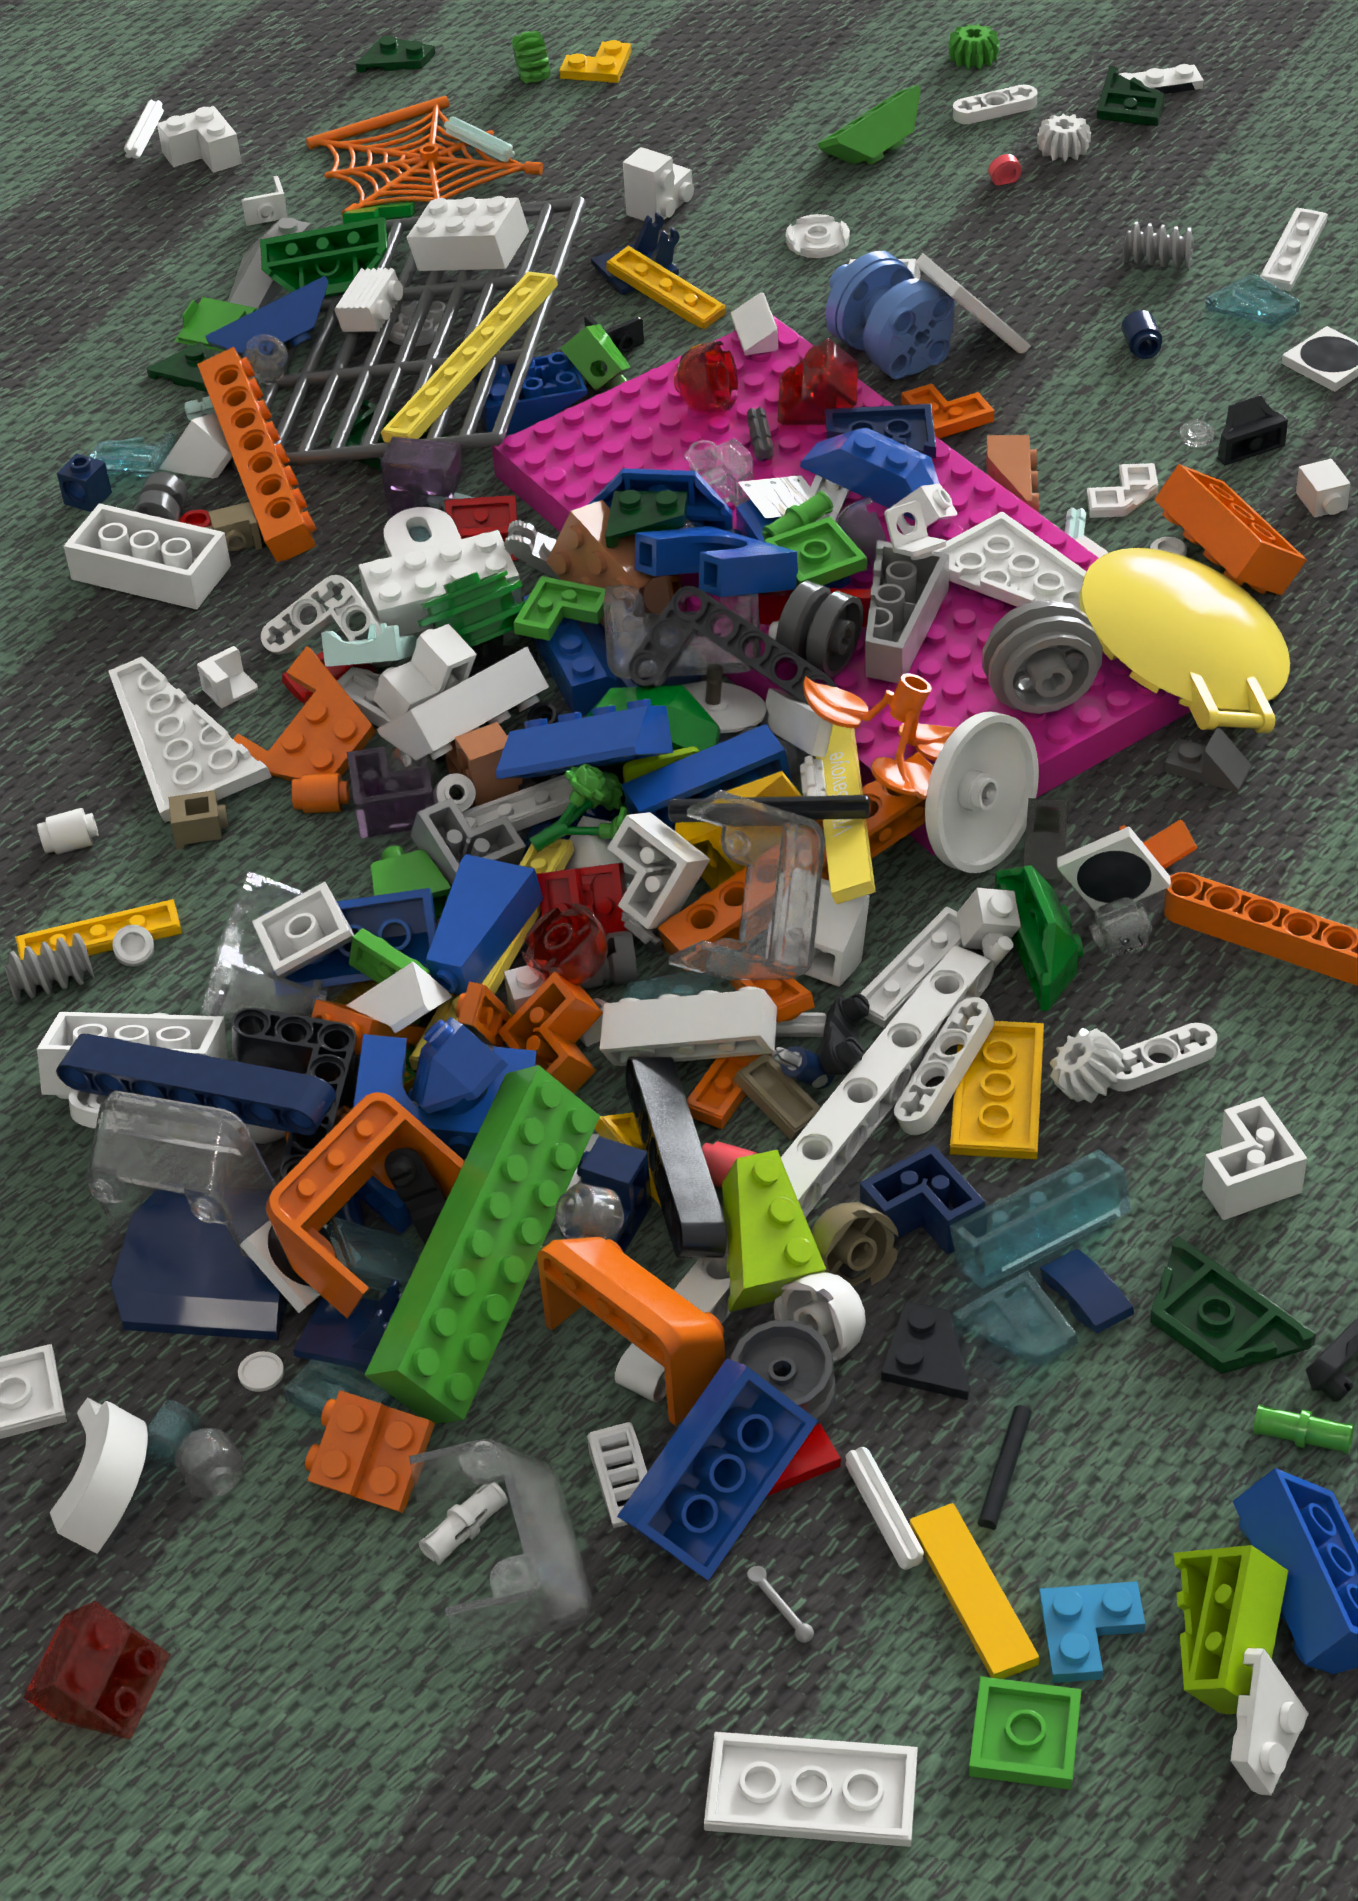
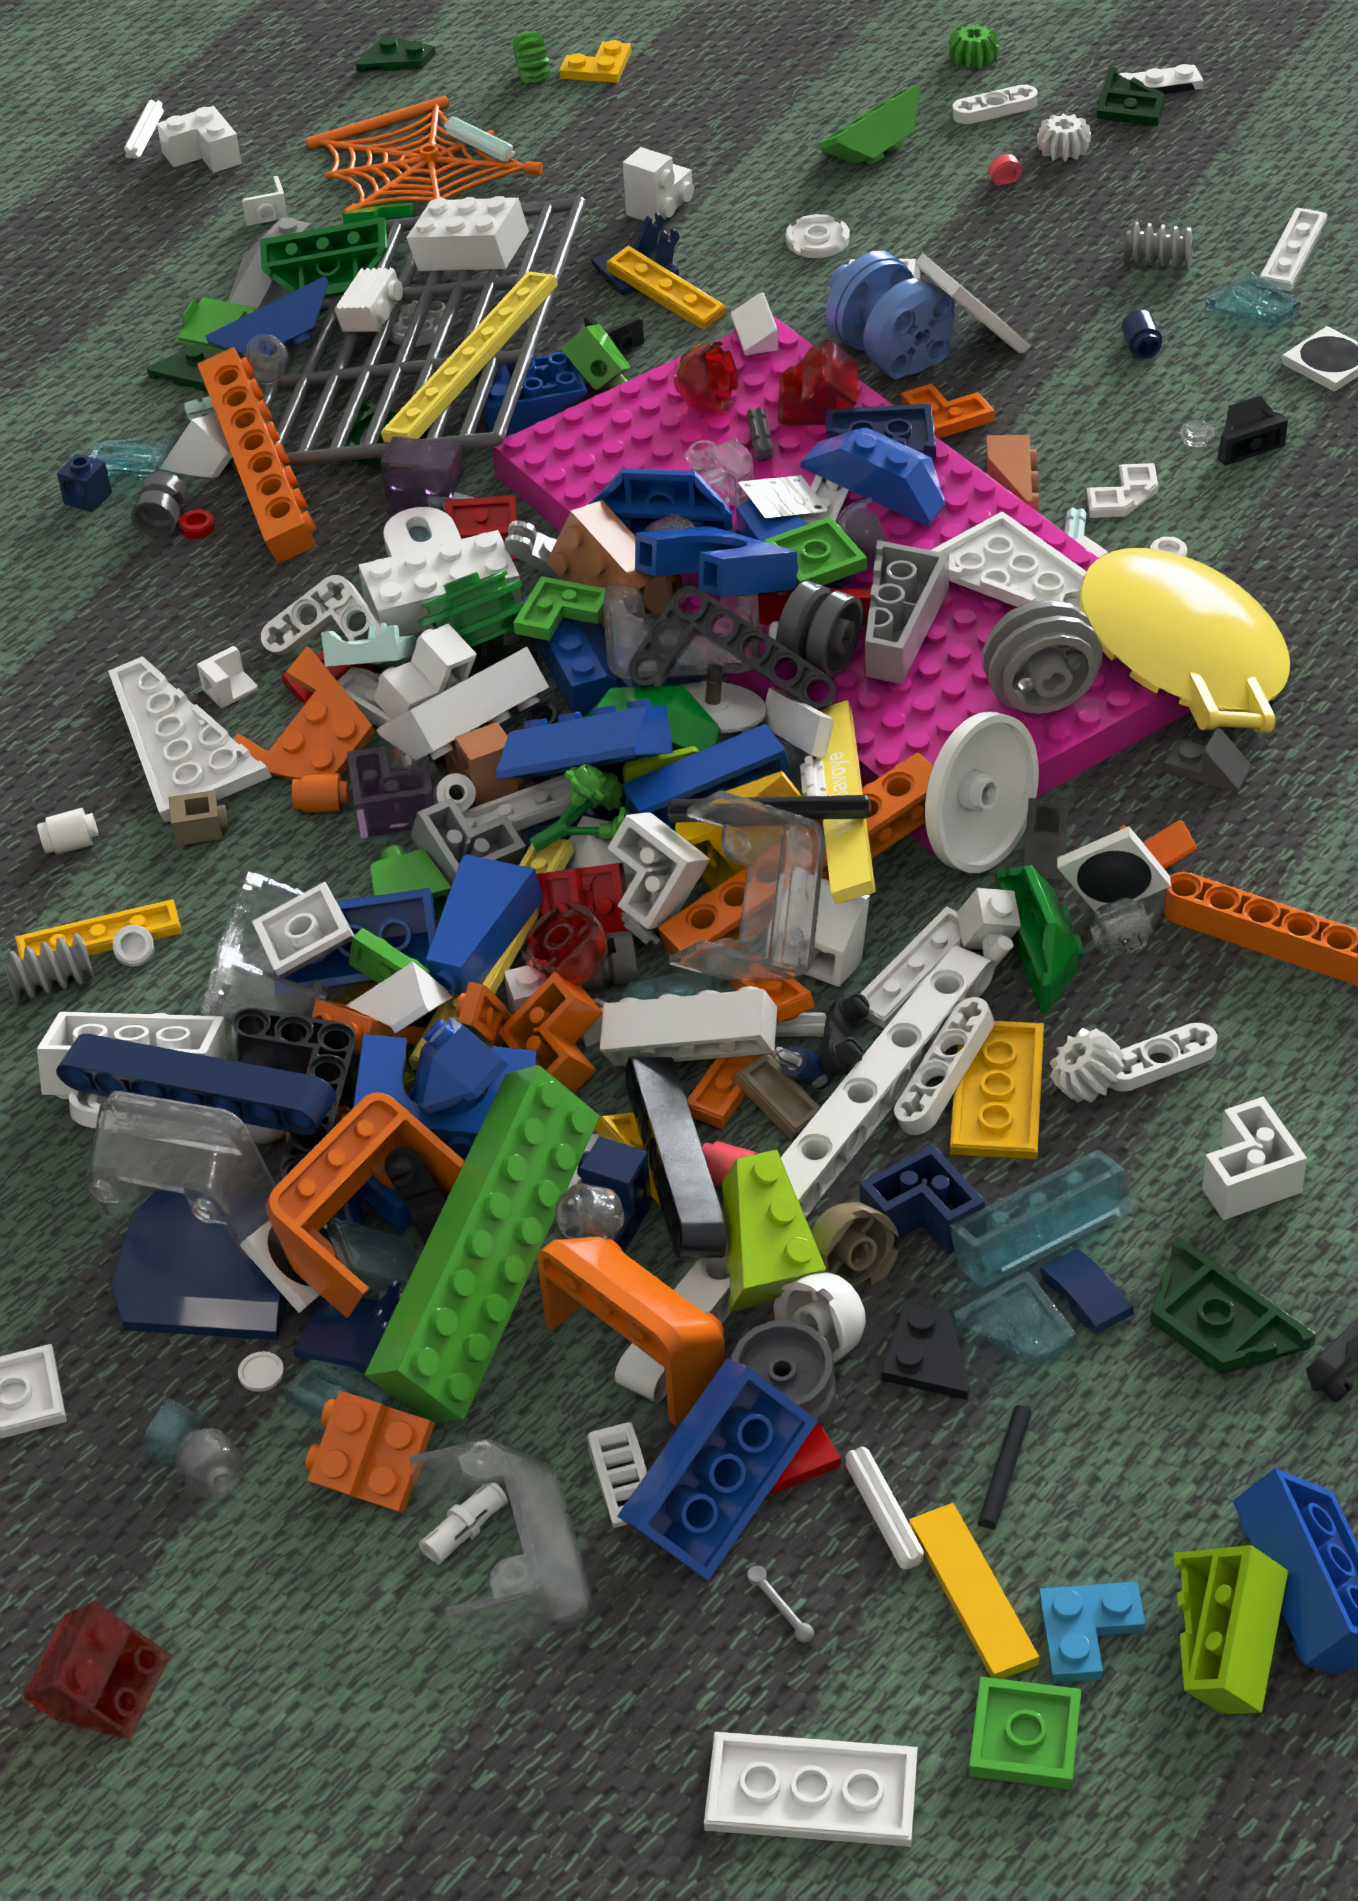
(105, 1476): white arch -> none
(147, 556): white brick -> none
(238, 524): dark tan brick -> none
(645, 512): dark green wing -> none
(800, 515): bright green pin -> none
(906, 705): orange plant -> none
(916, 543): white bracket -> none
(934, 503): white bracket -> none
(1229, 531): orange brick -> none
(1266, 1724): white wing -> none
(1303, 1429): bright green pin -> none
(1323, 488): white brick -> none

